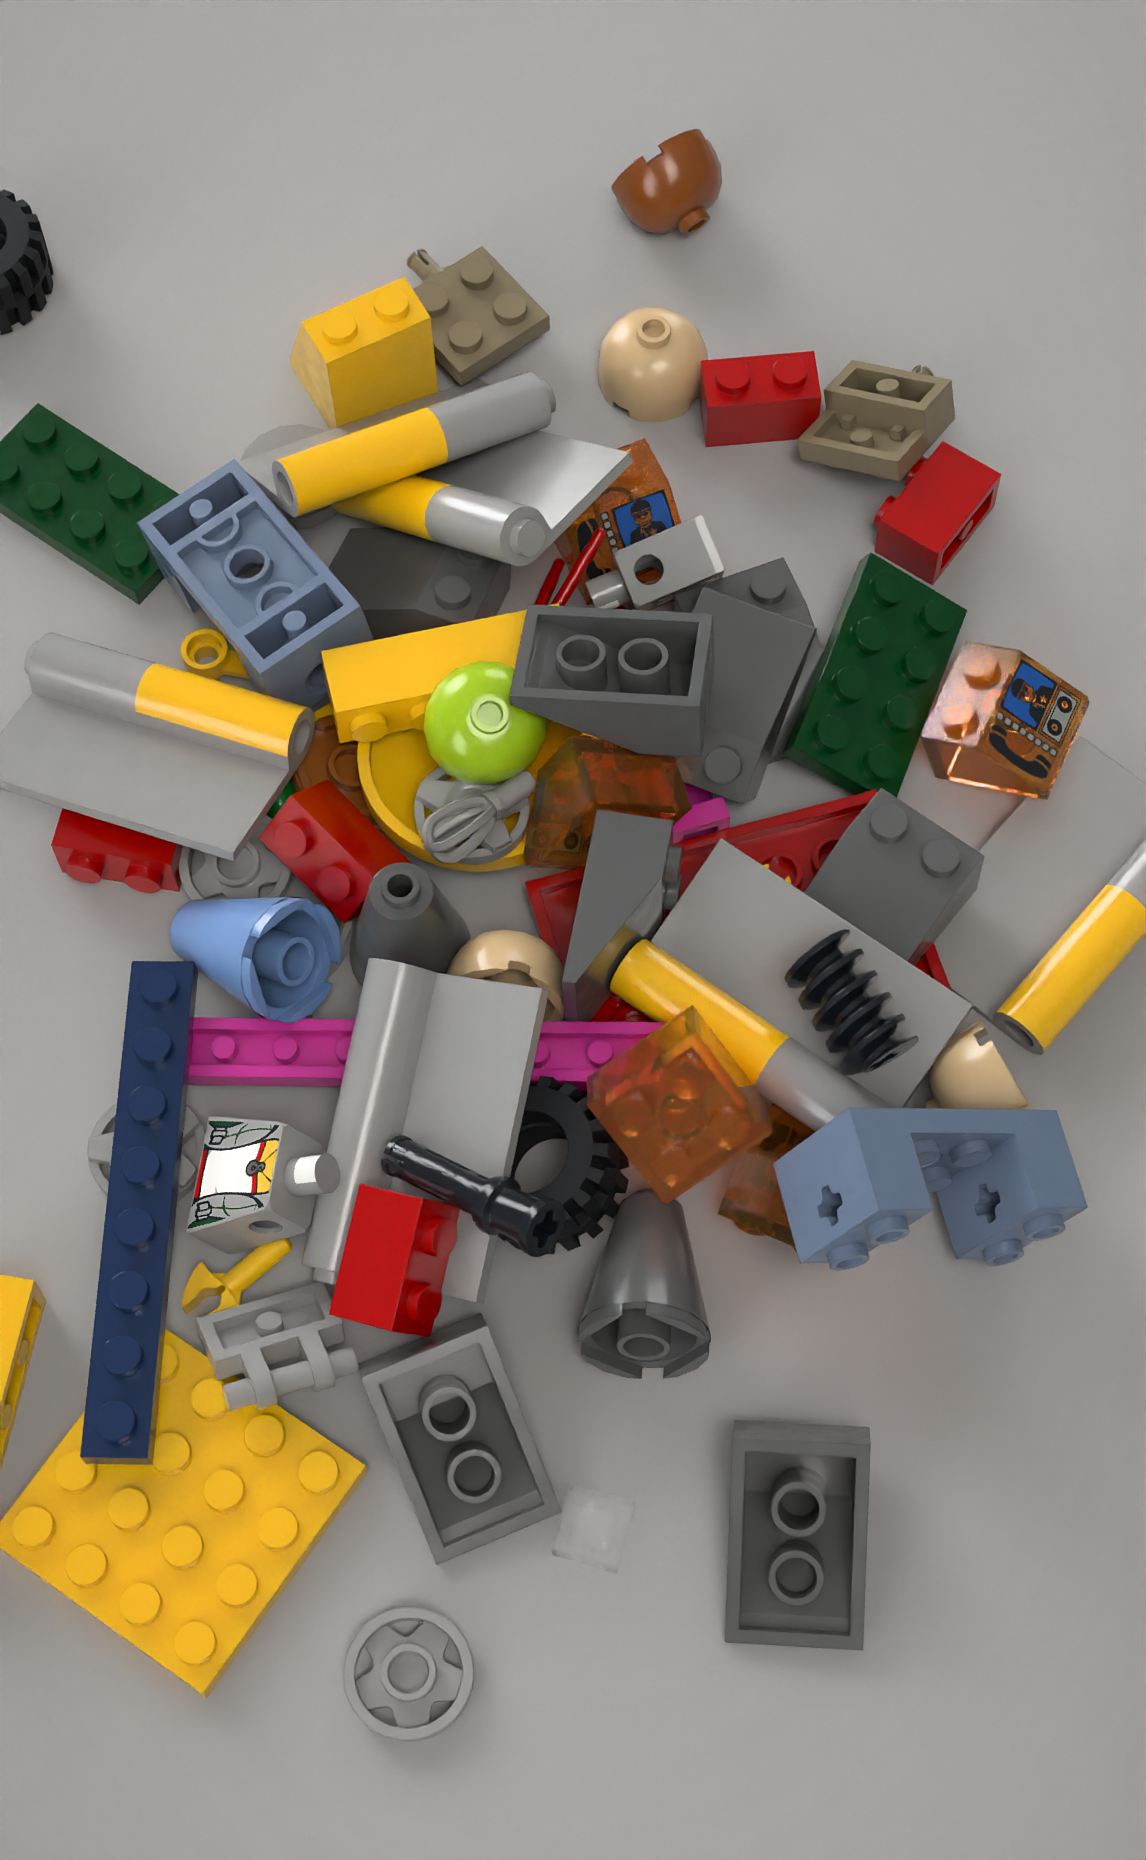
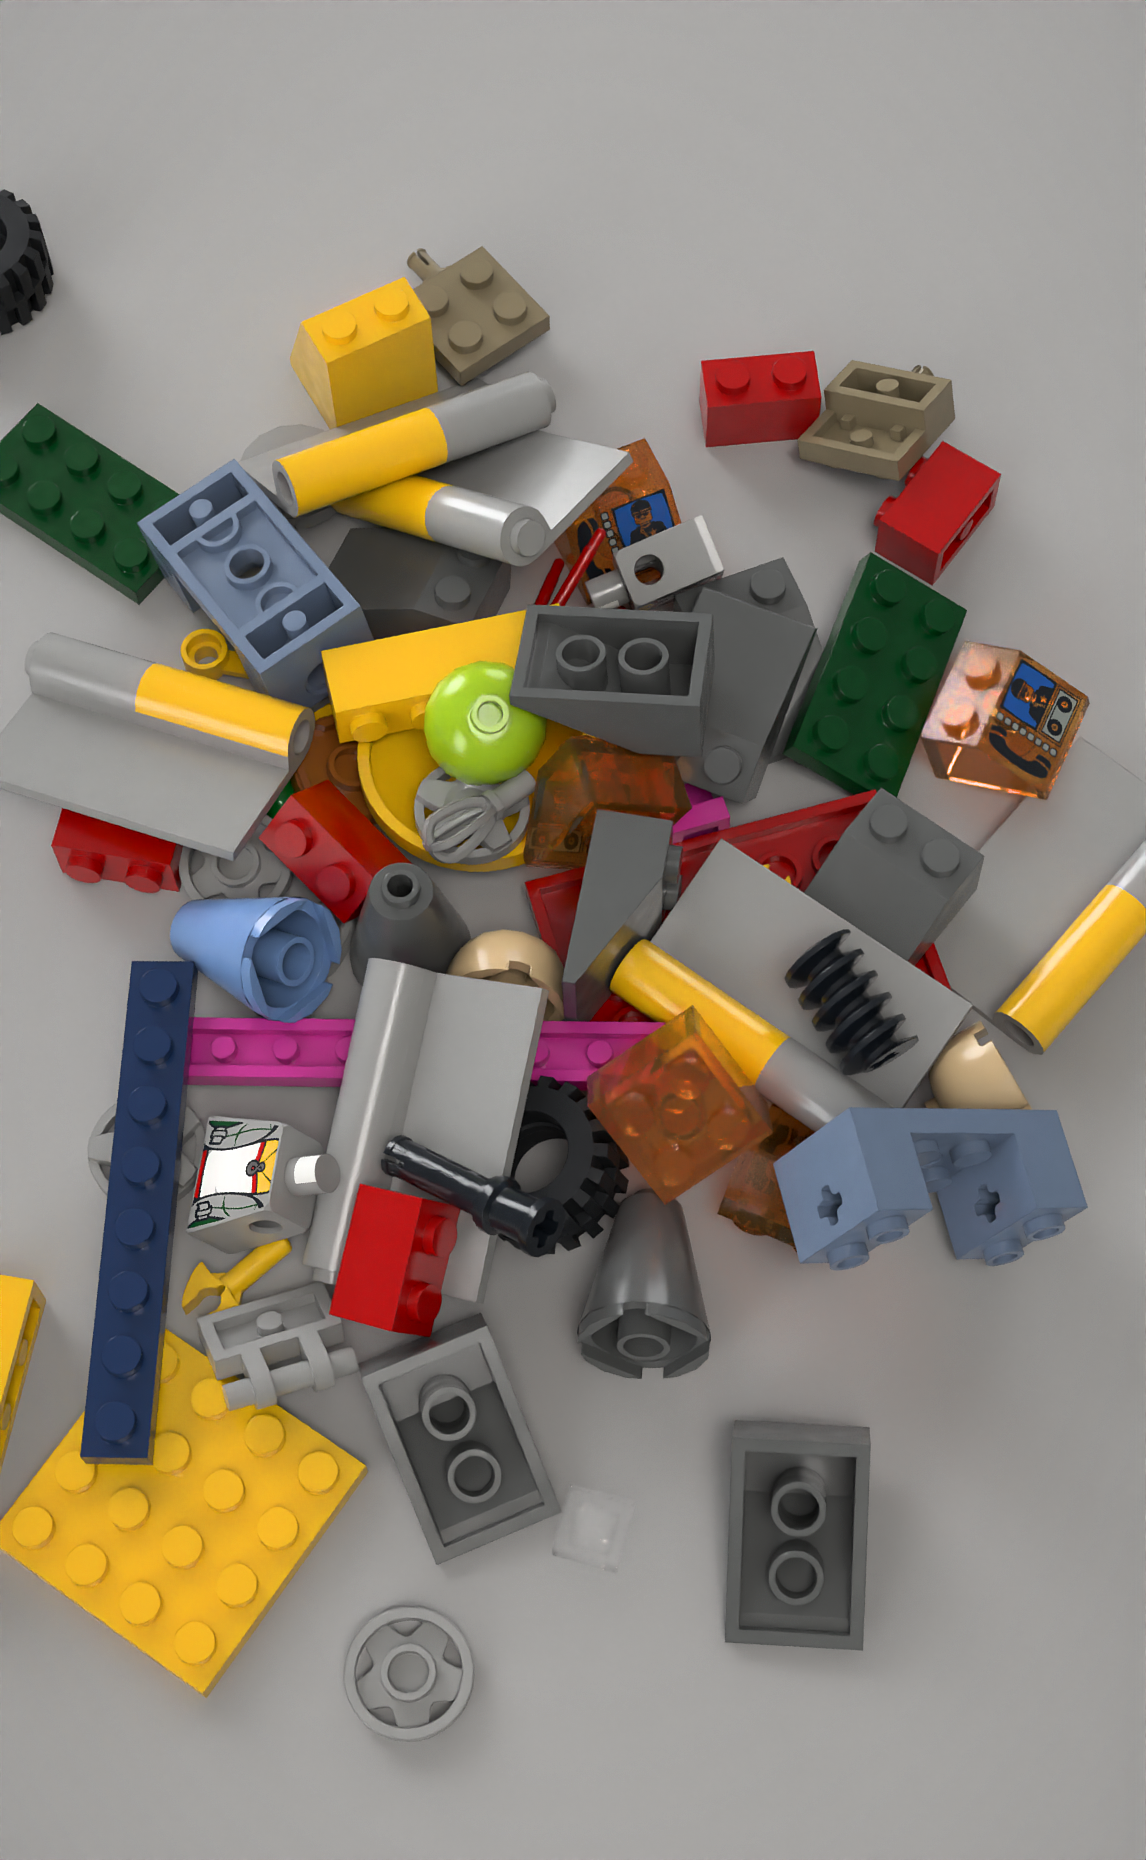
(651, 364): tan cylinder -> none
(673, 186): dark orange cylinder -> none

